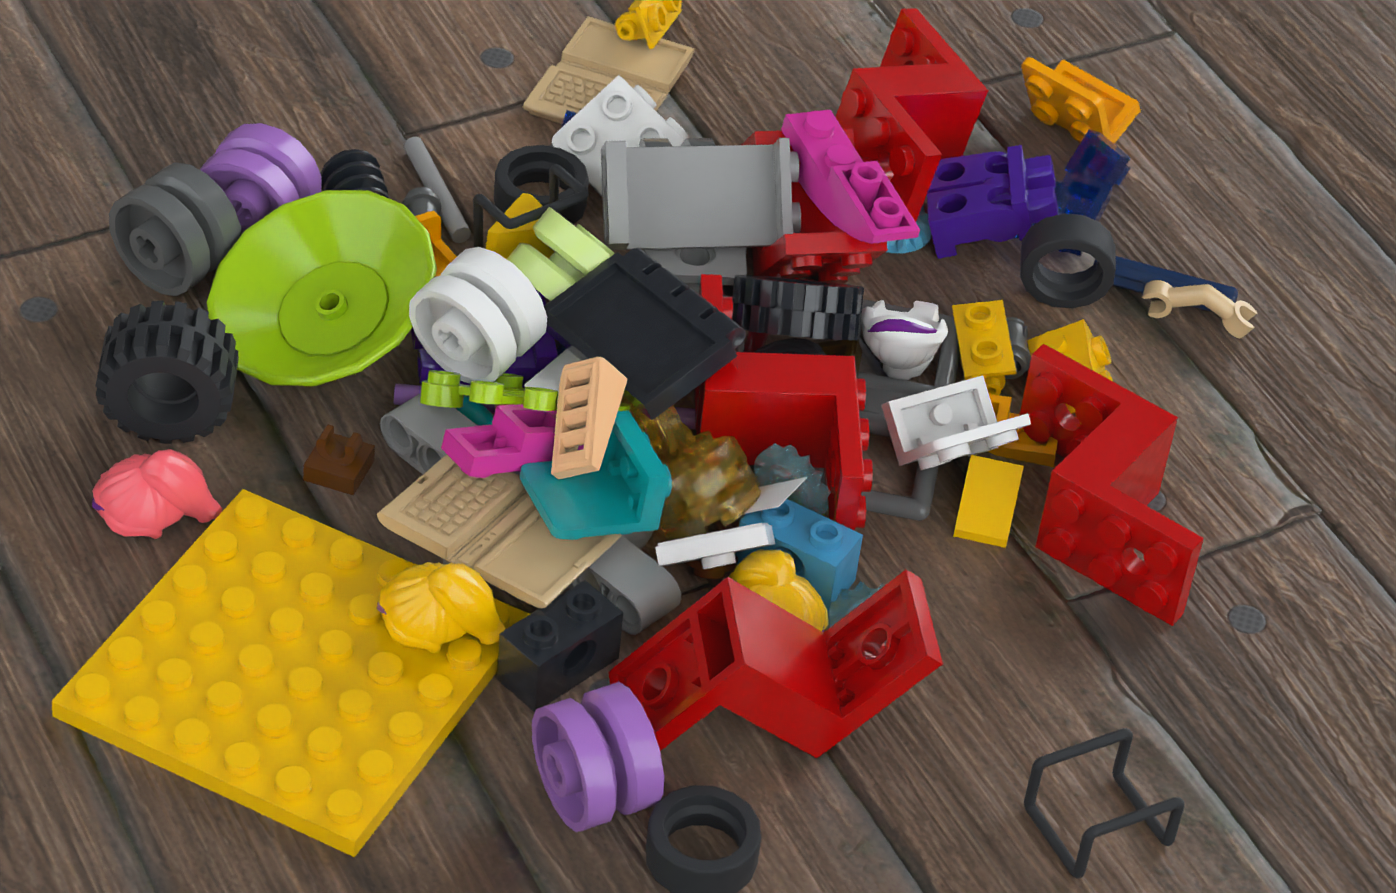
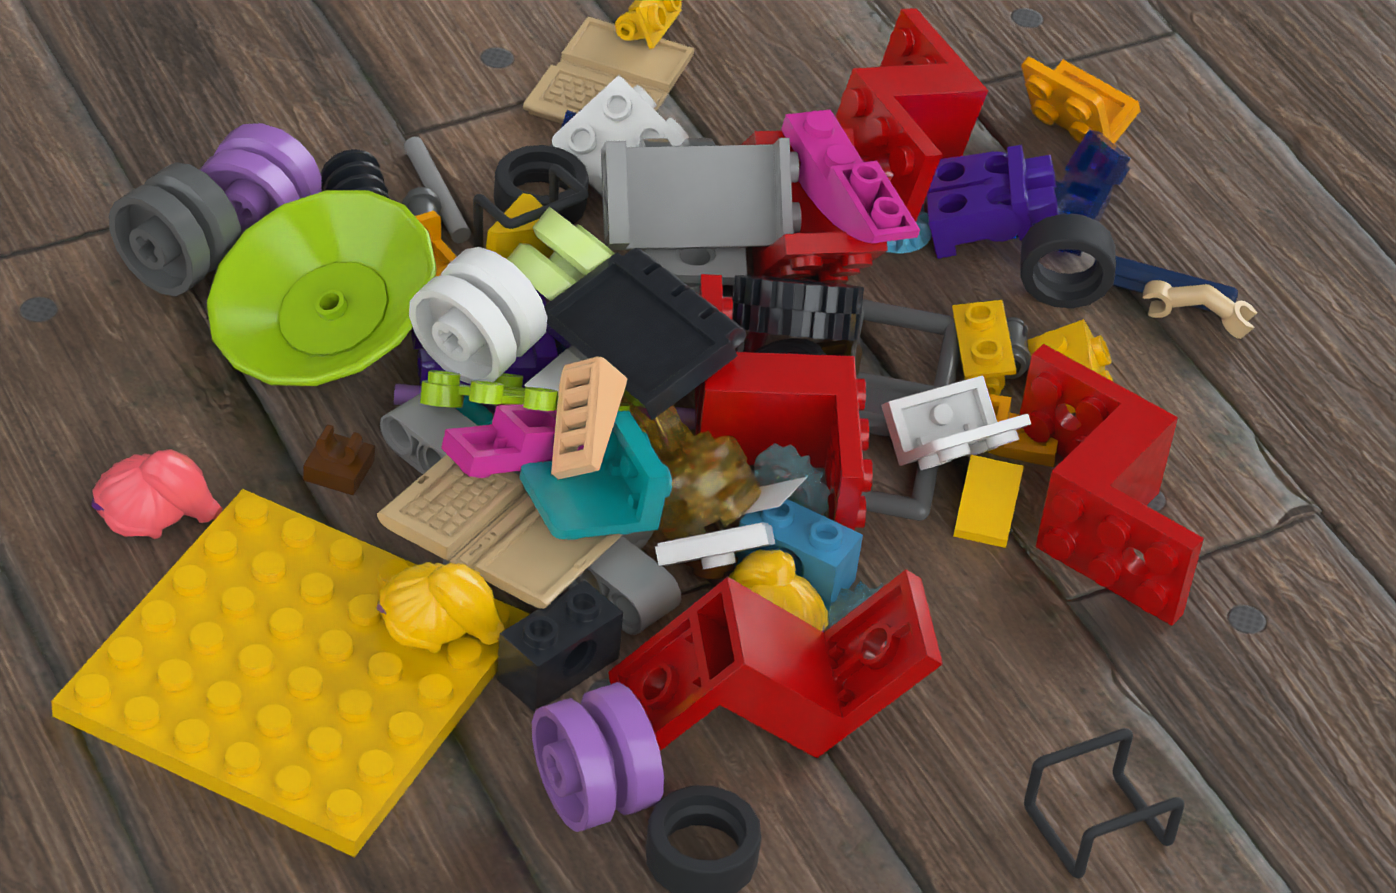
(167, 372): black tyre -> none
(903, 339): white hair -> none

